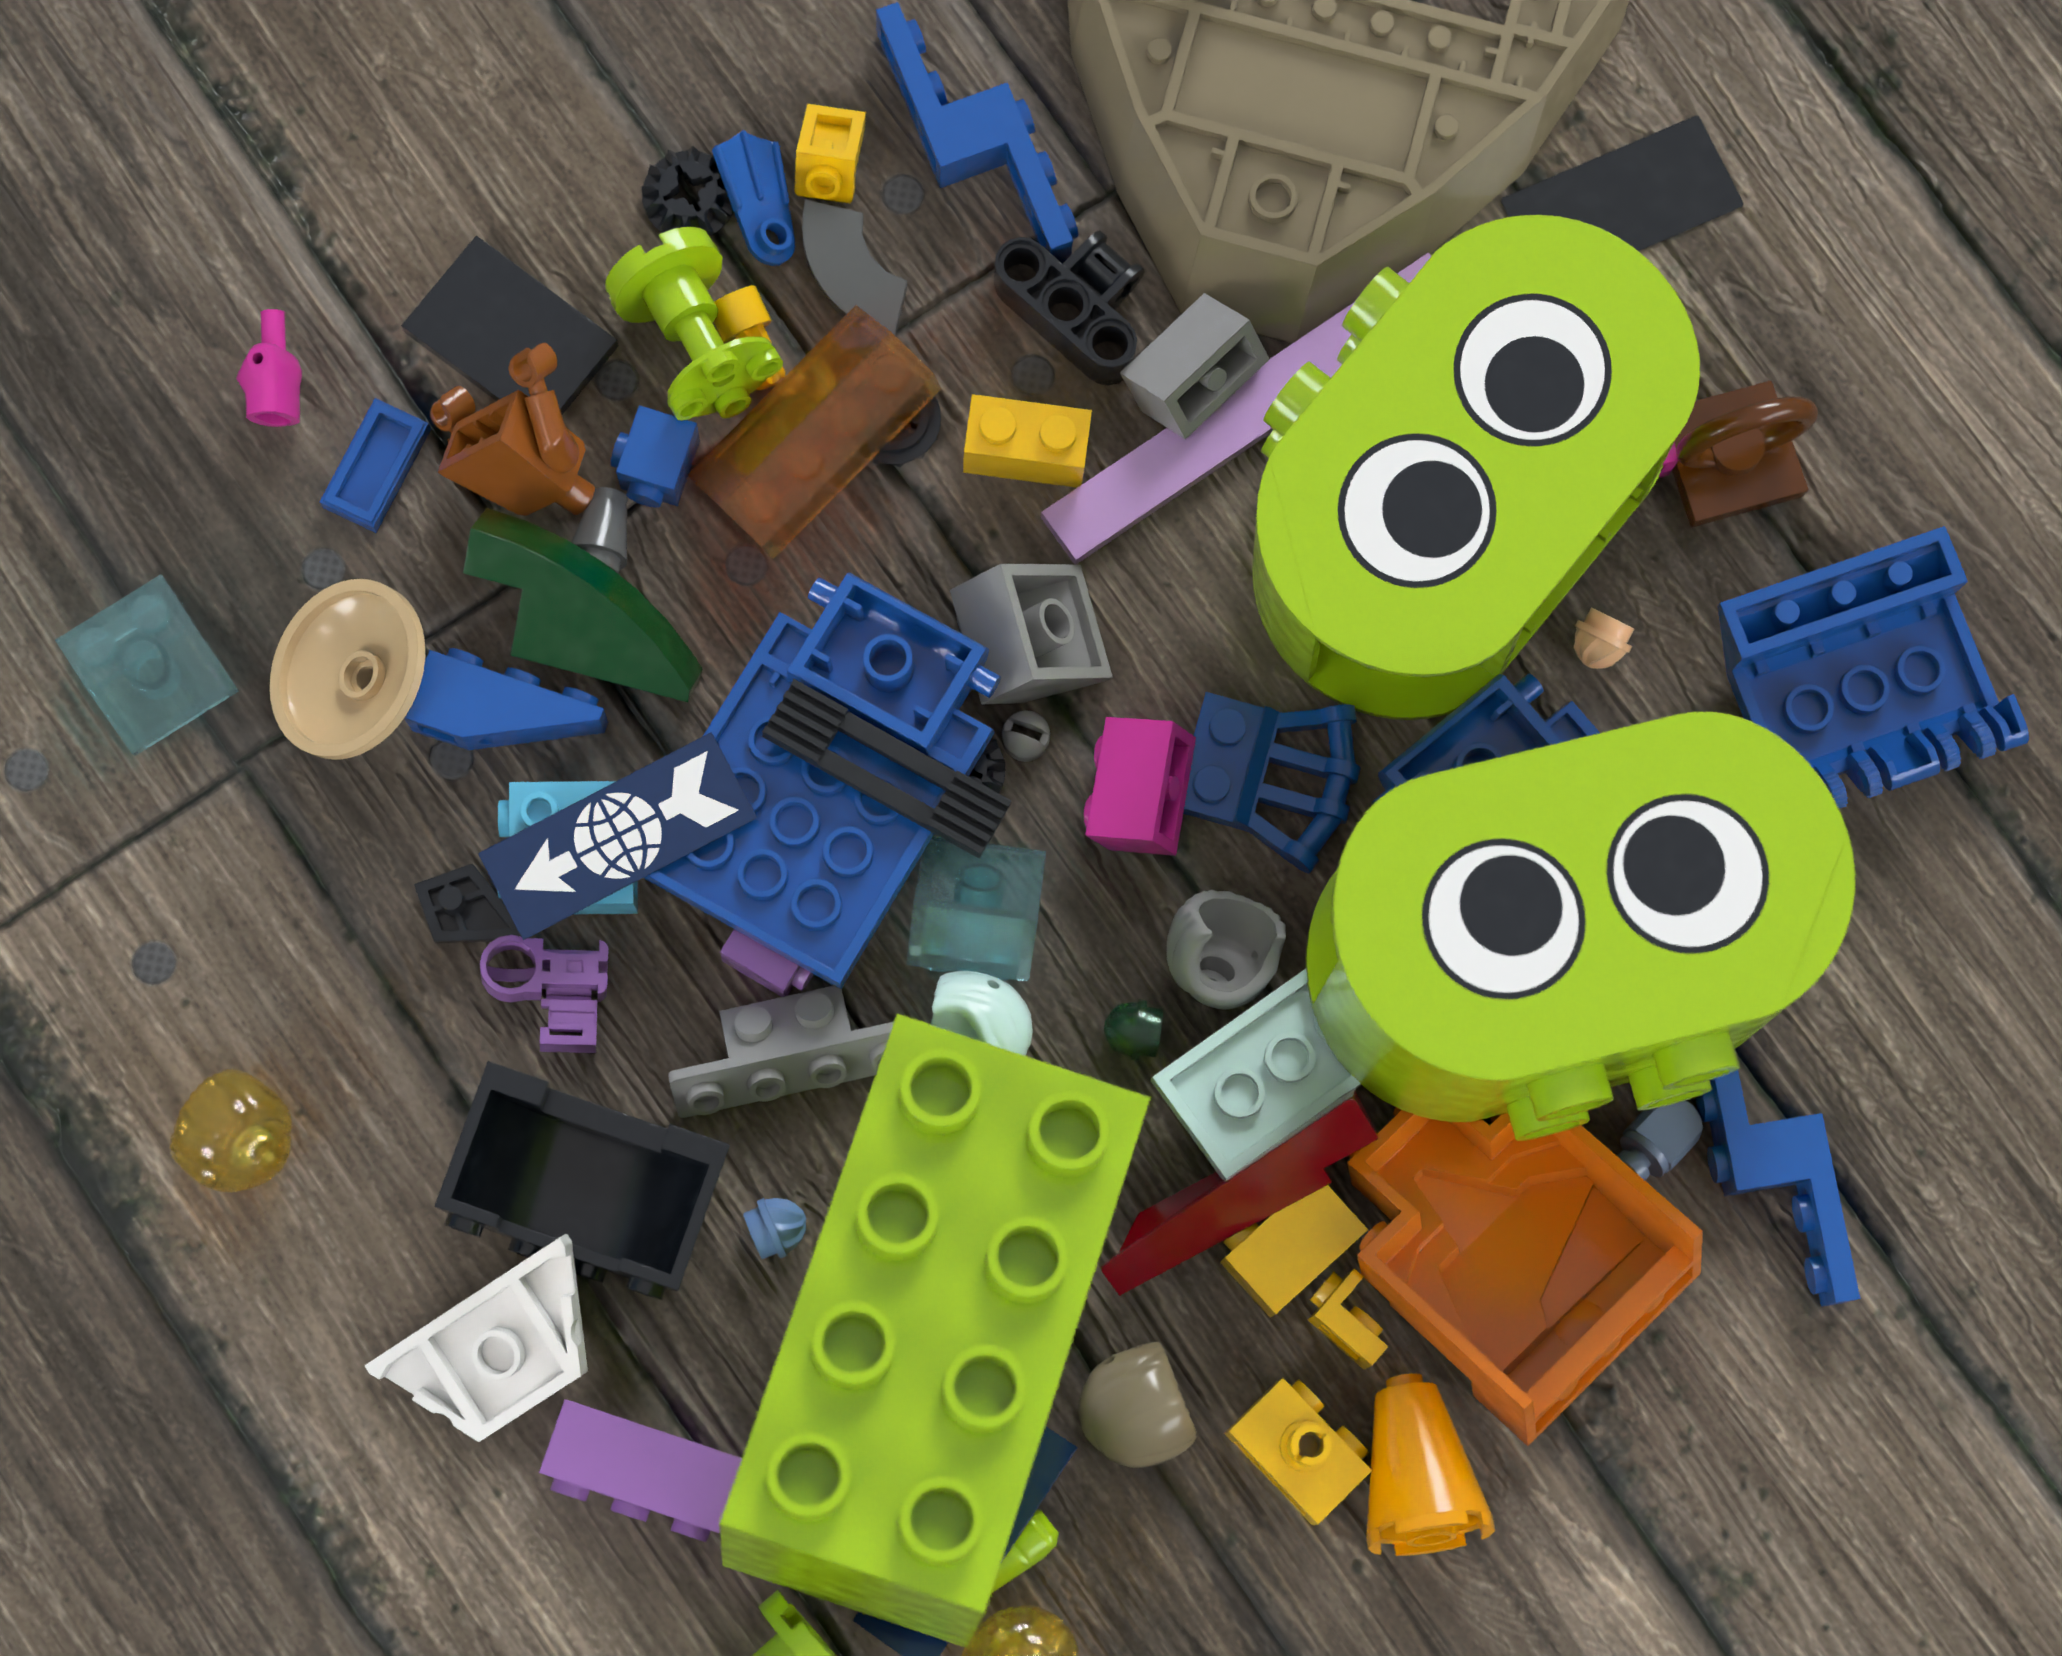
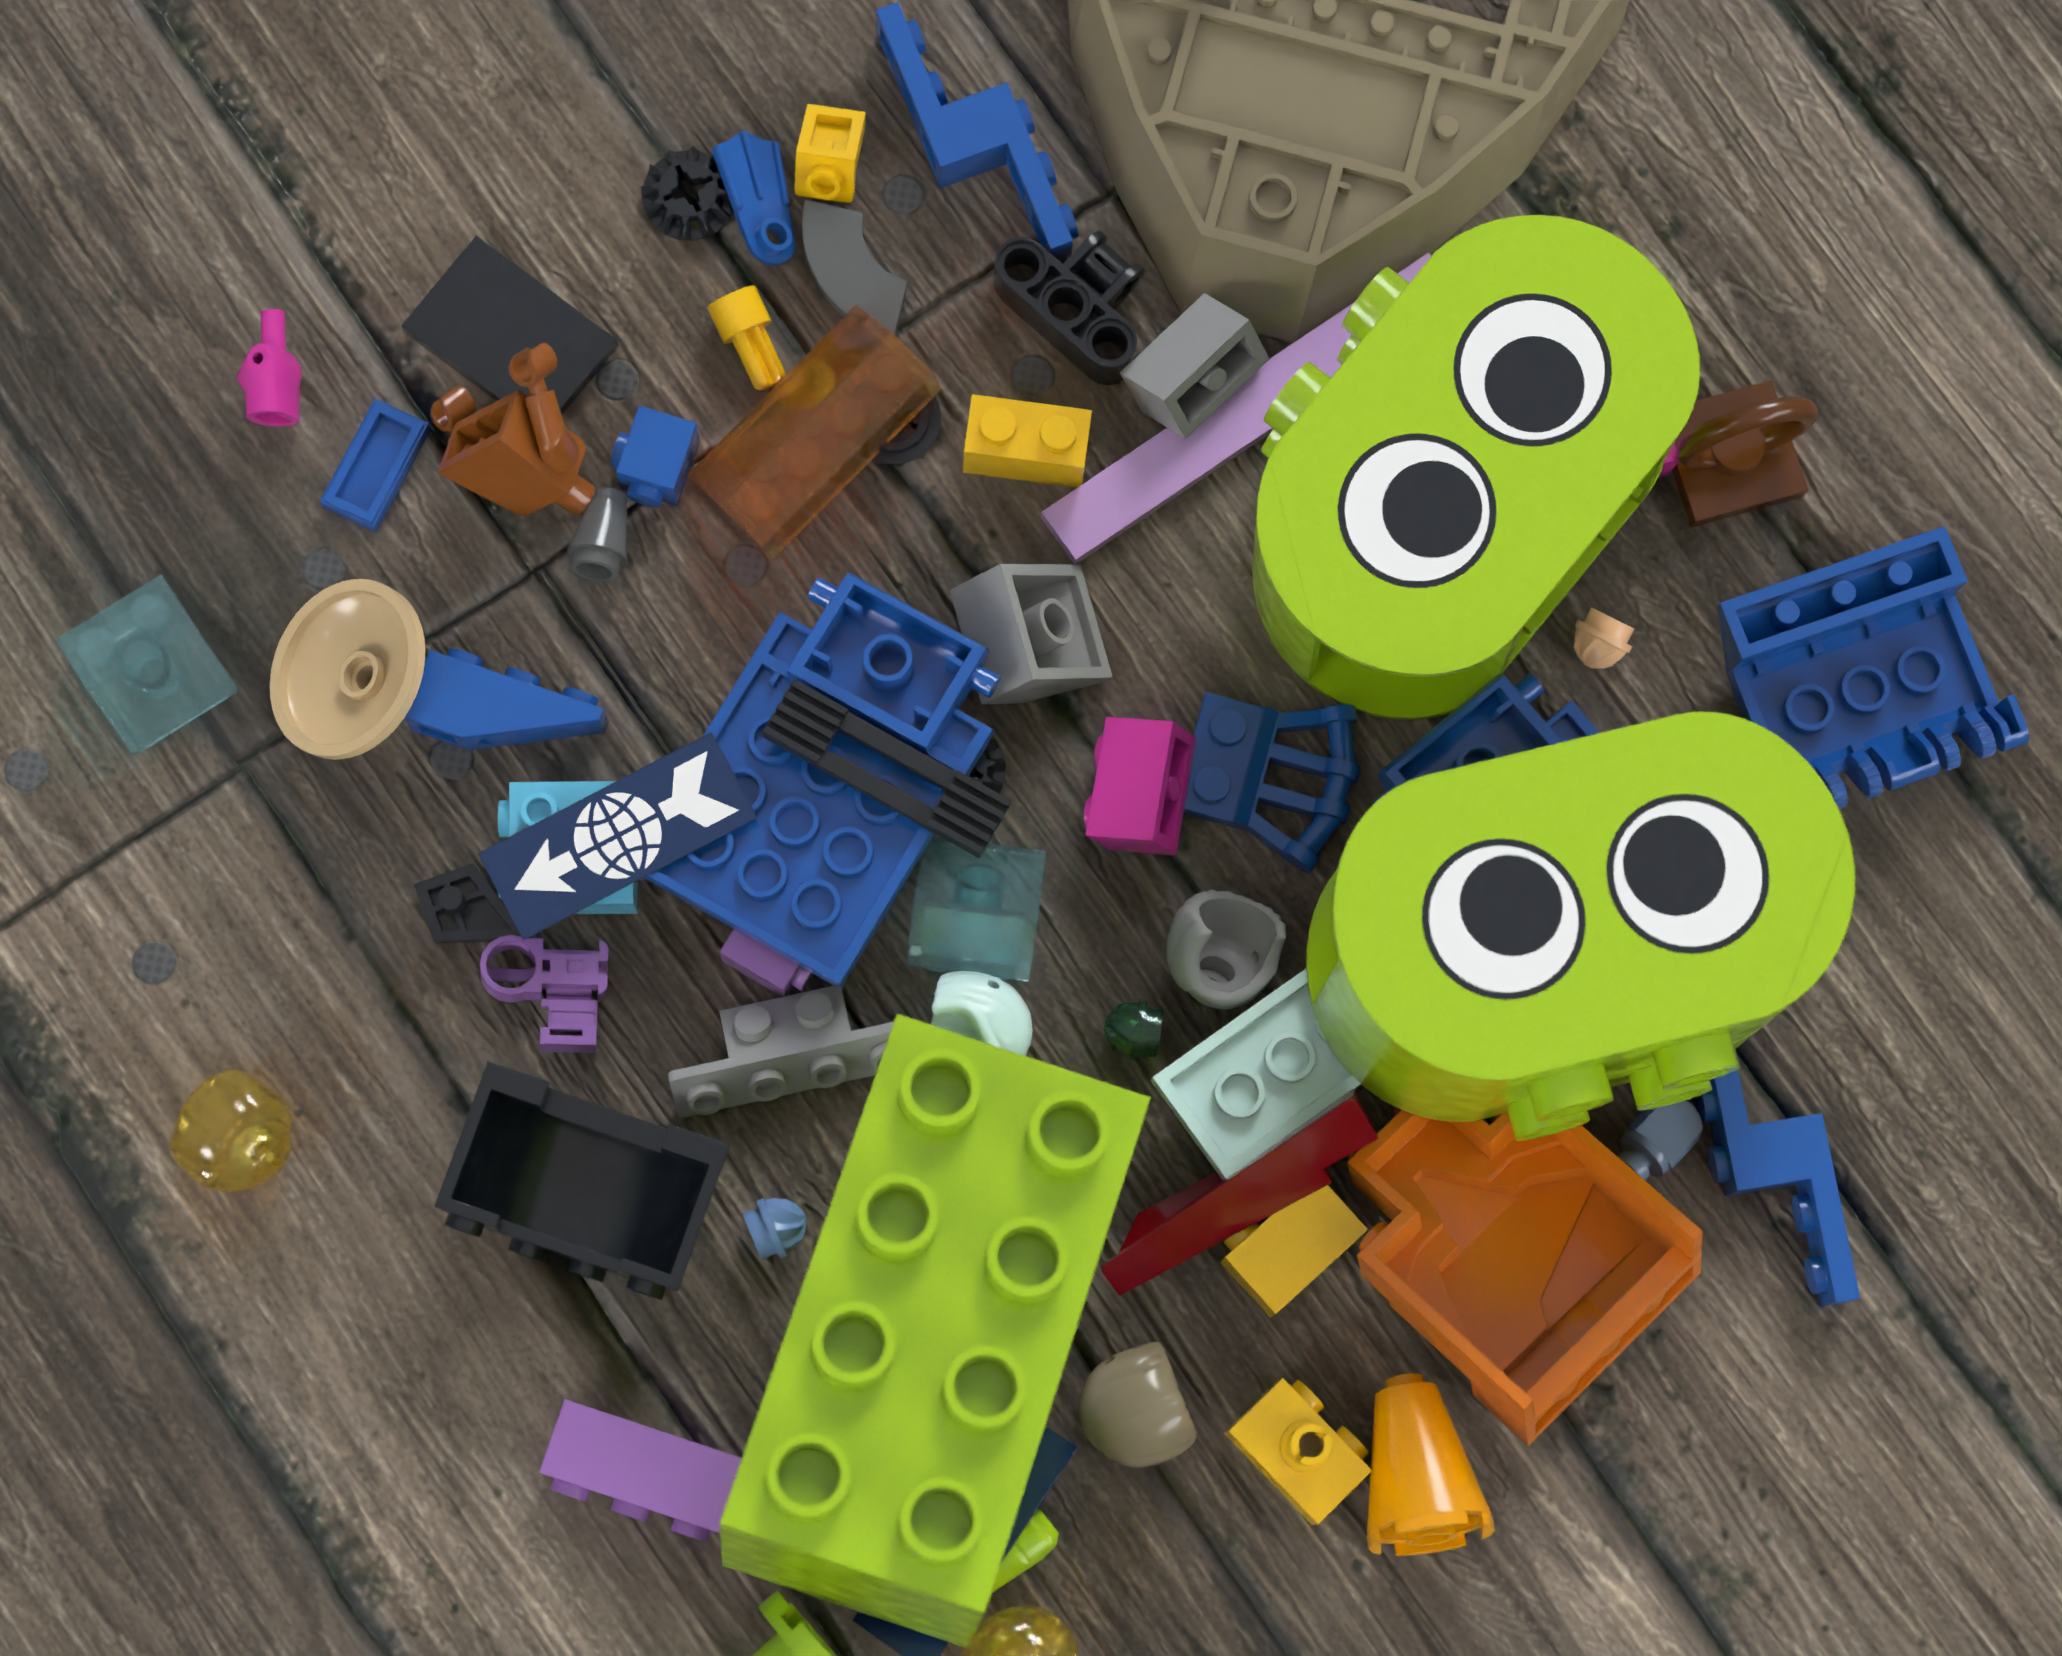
(497, 1347): white wing -> none
(579, 610): dark green slope -> none
(672, 289): lime piece -> none
(1022, 746): light grey hinge -> none
(1349, 1330): yellow bracket -> none
(1641, 188): black sticker -> none

